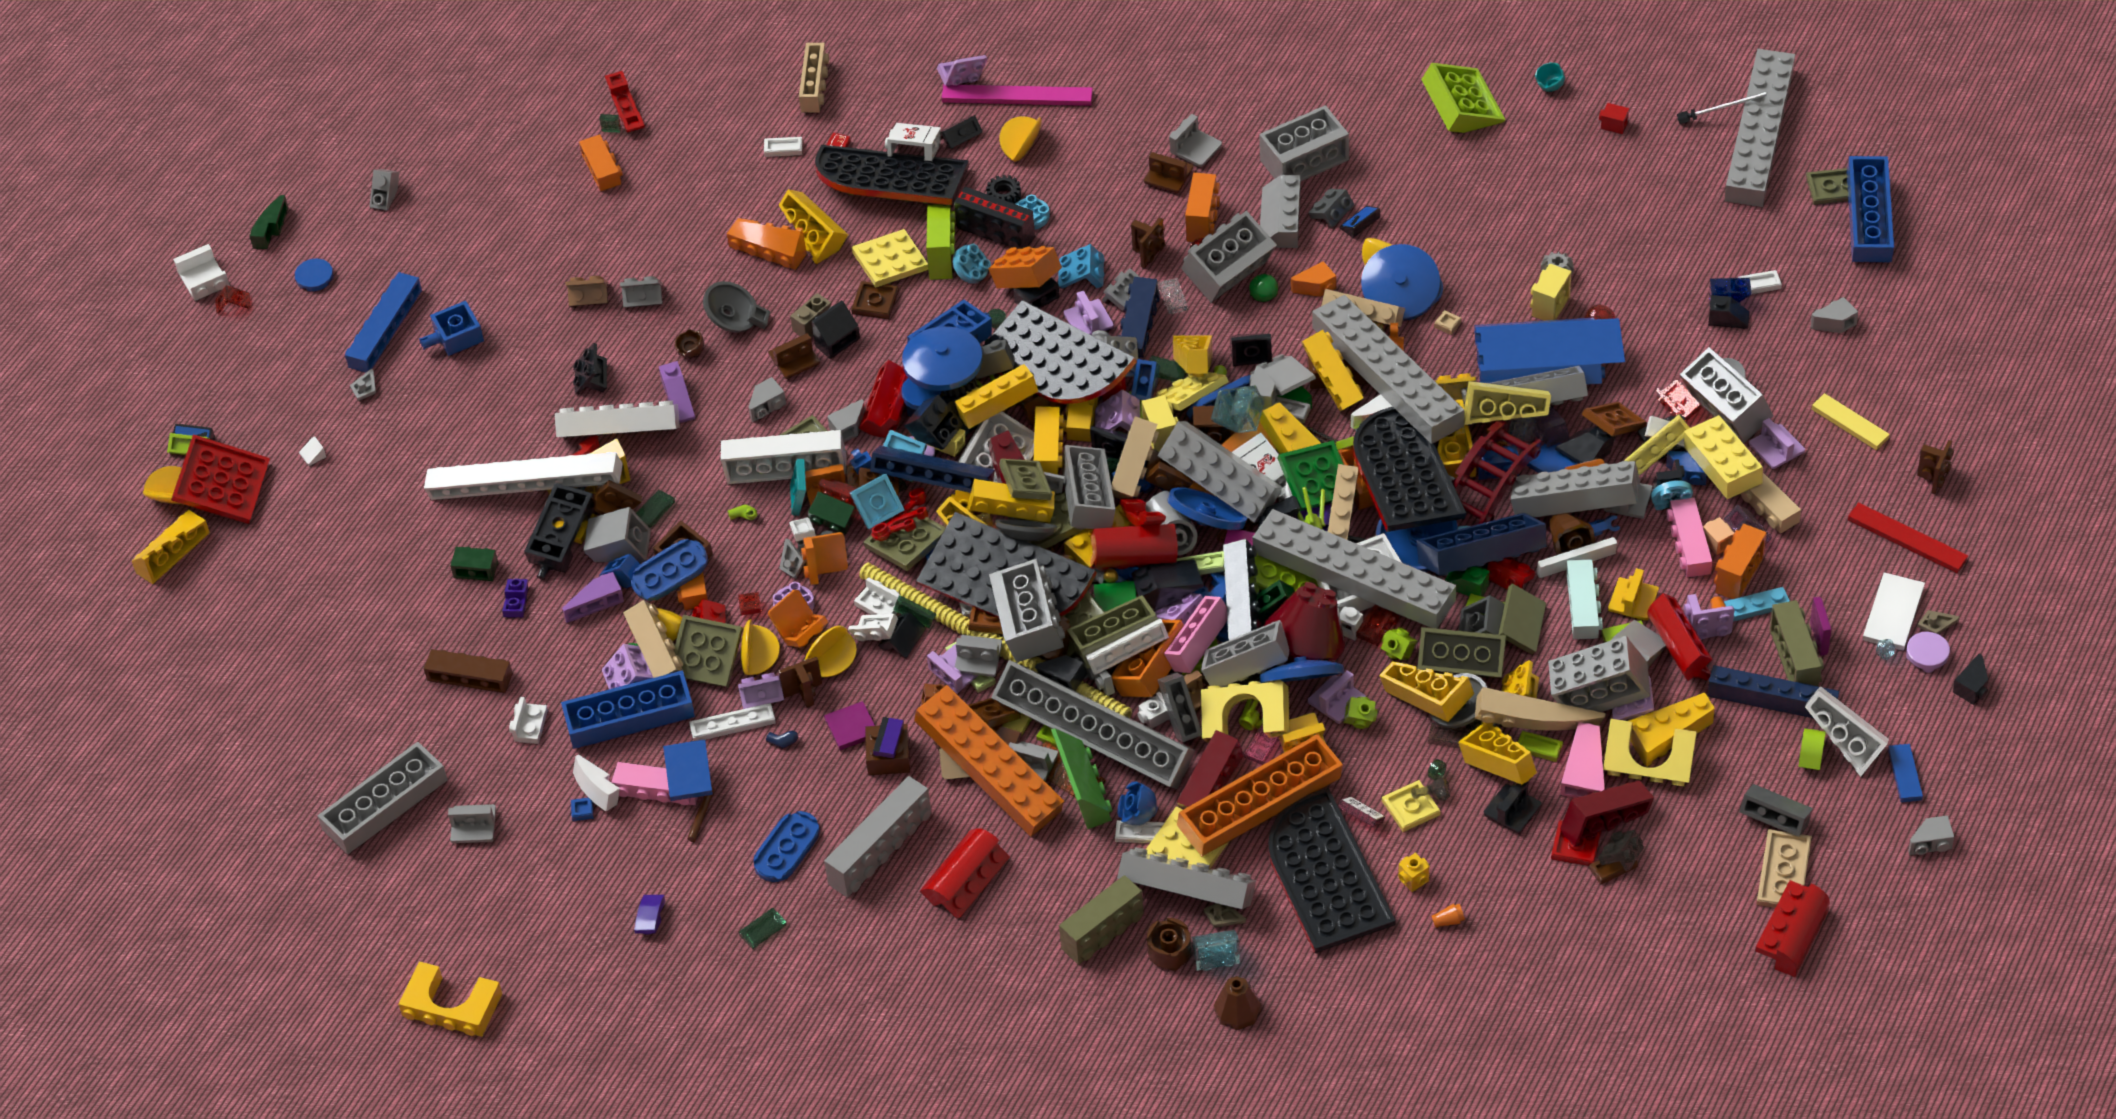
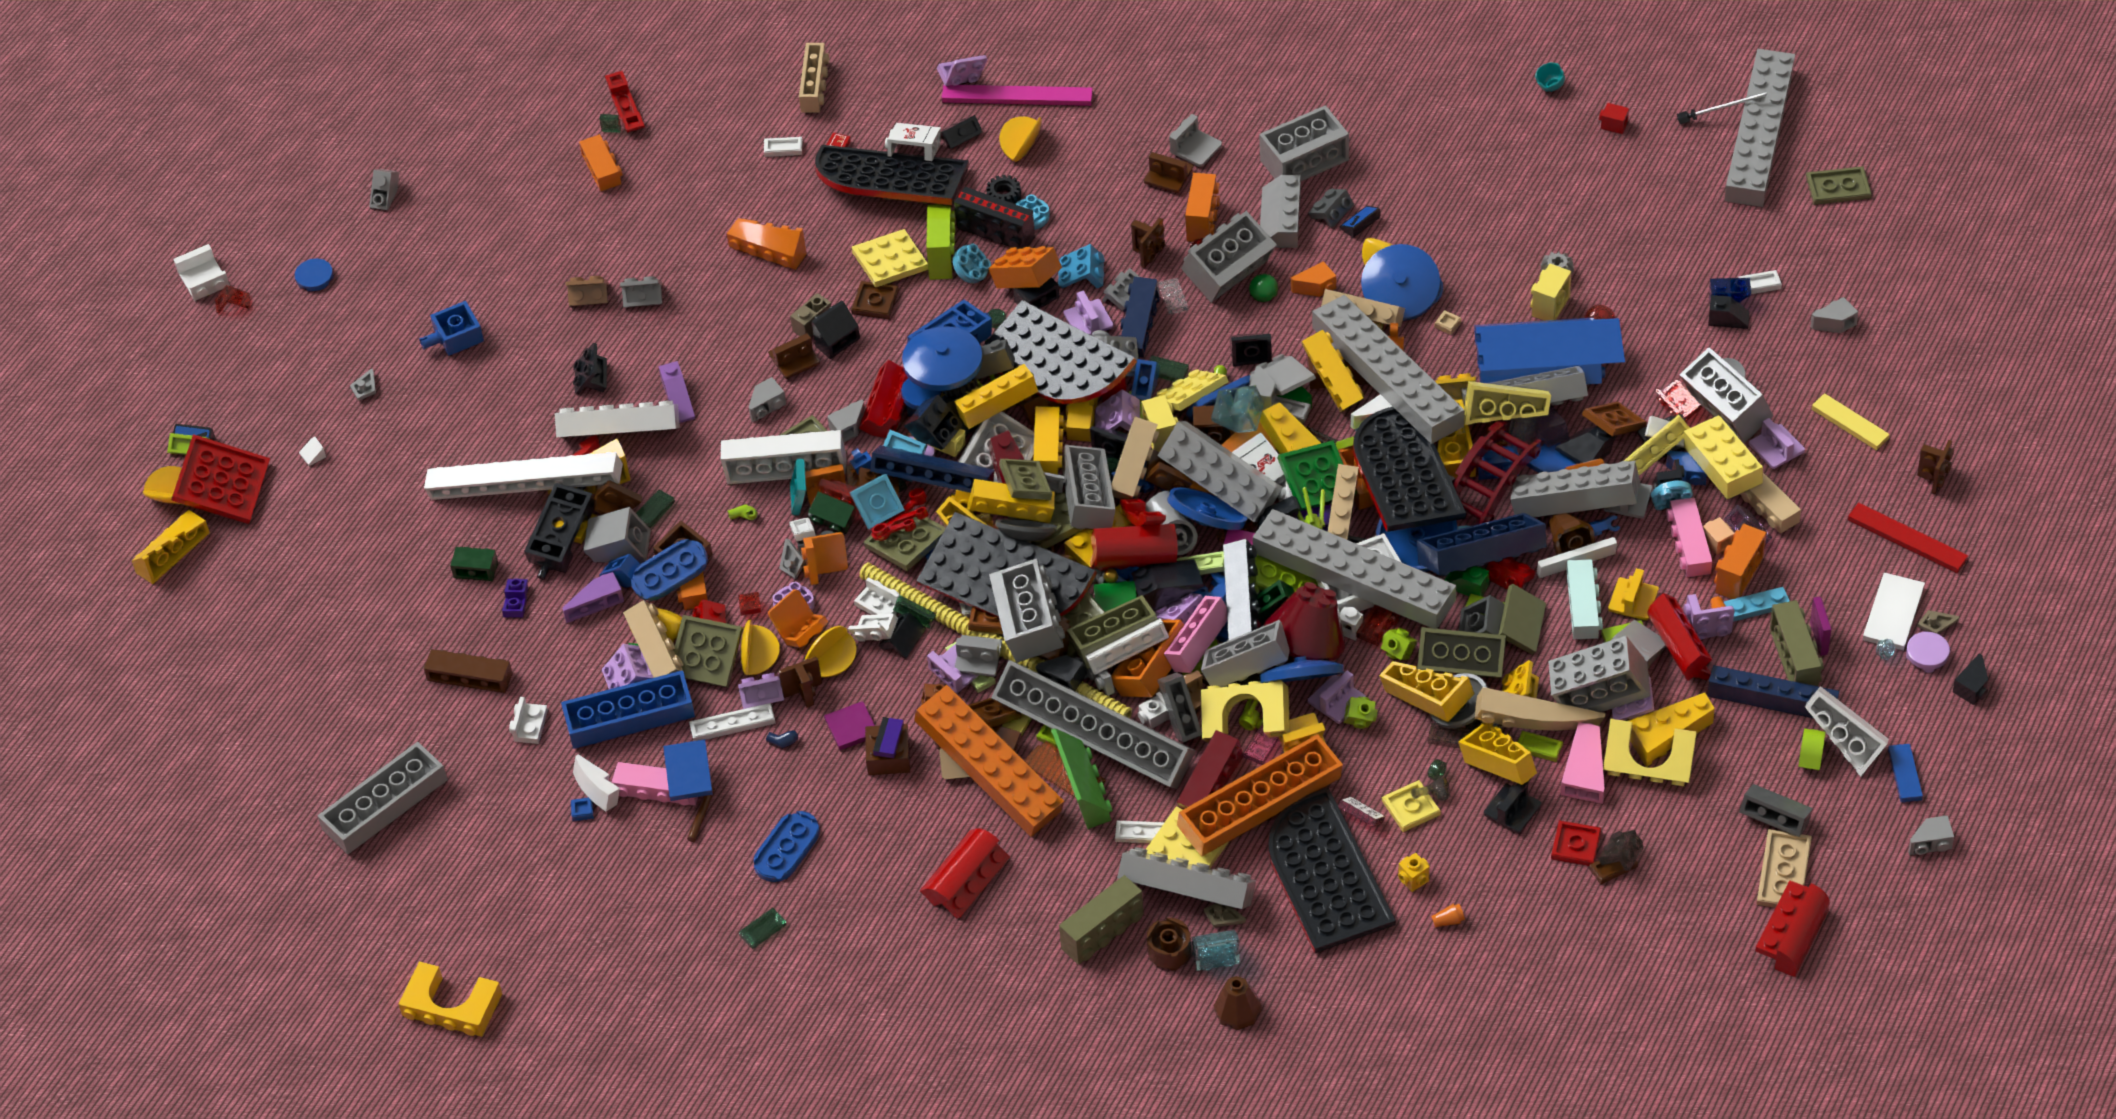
(269, 223): dark green slope -> none
(383, 322): blue brick -> none
(472, 823): light grey bracket -> none
(648, 914): dark purple slope -> none
(689, 343): reddish brown hair -> none
(728, 306): dark grey dish -> none
(758, 315): dark grey tile -> none
(821, 233): yellow wedge -> none
(878, 837): light grey brick -> none
(1037, 757): light grey bracket -> none
(1137, 805): blue cylinder -> none
(1193, 353): yellow wedge -> none
(1461, 97): lime slope -> none
(1605, 810): dark red wedge -> none
(1870, 209): blue brick -> none

